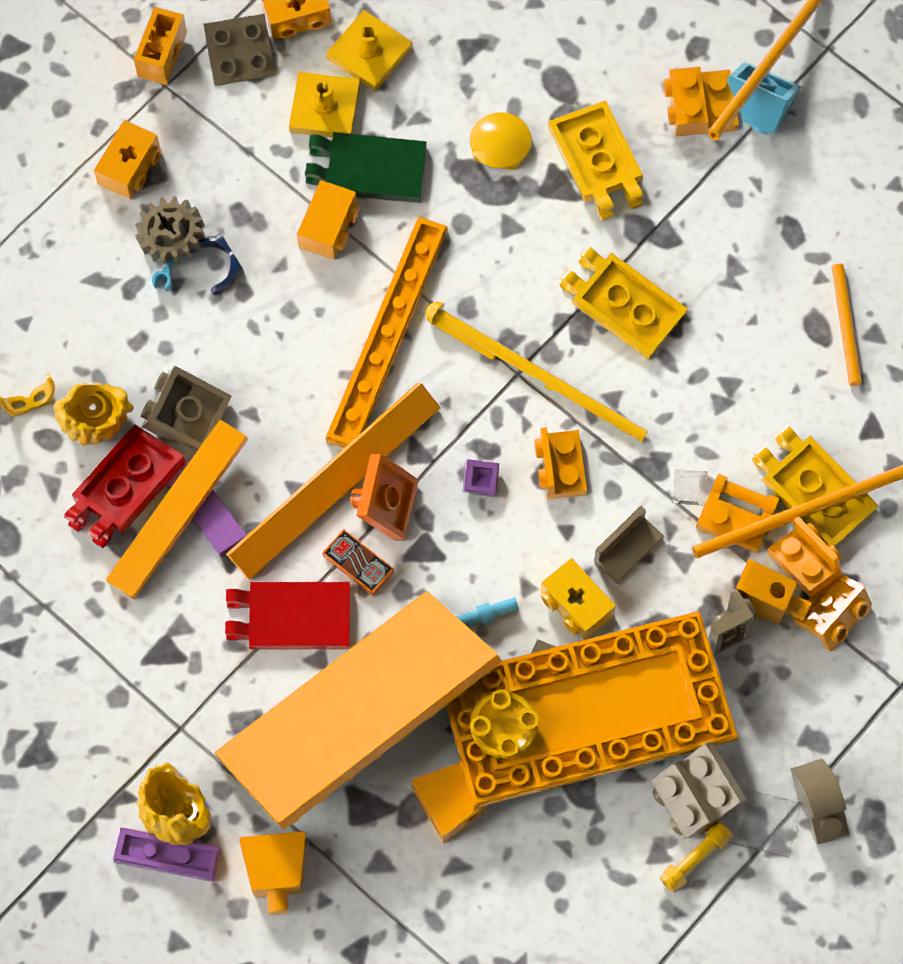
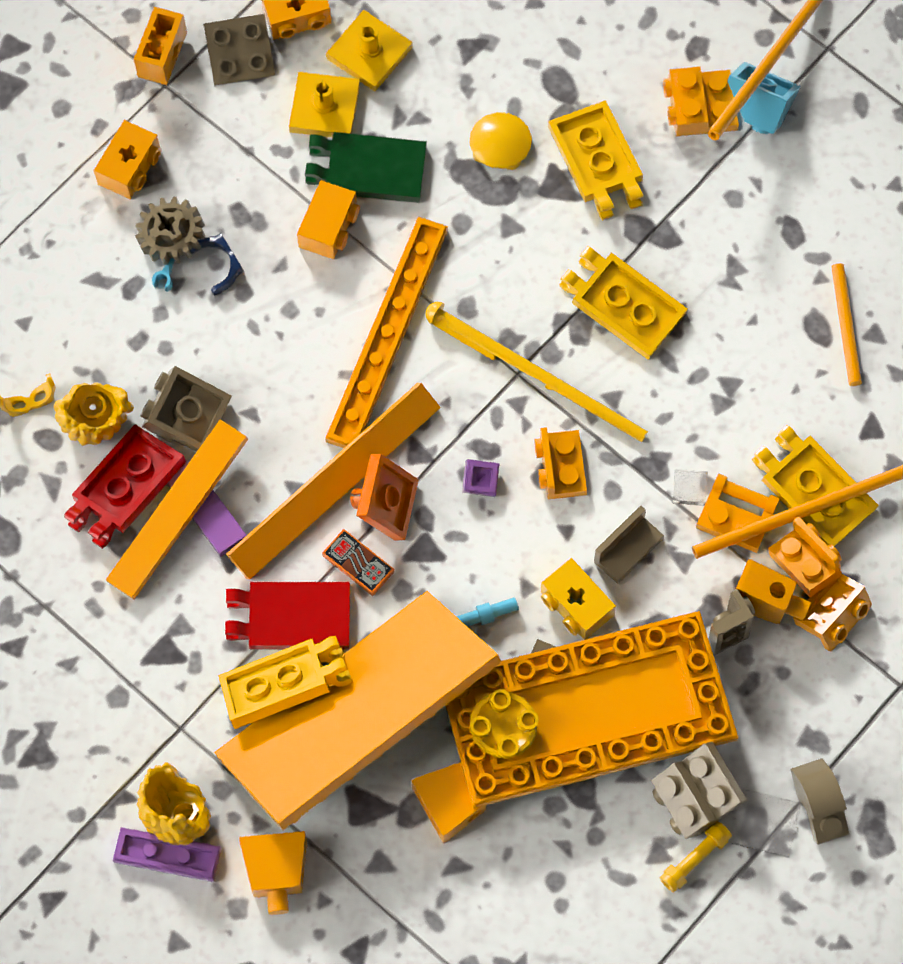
(283, 680): none -> yellow tile

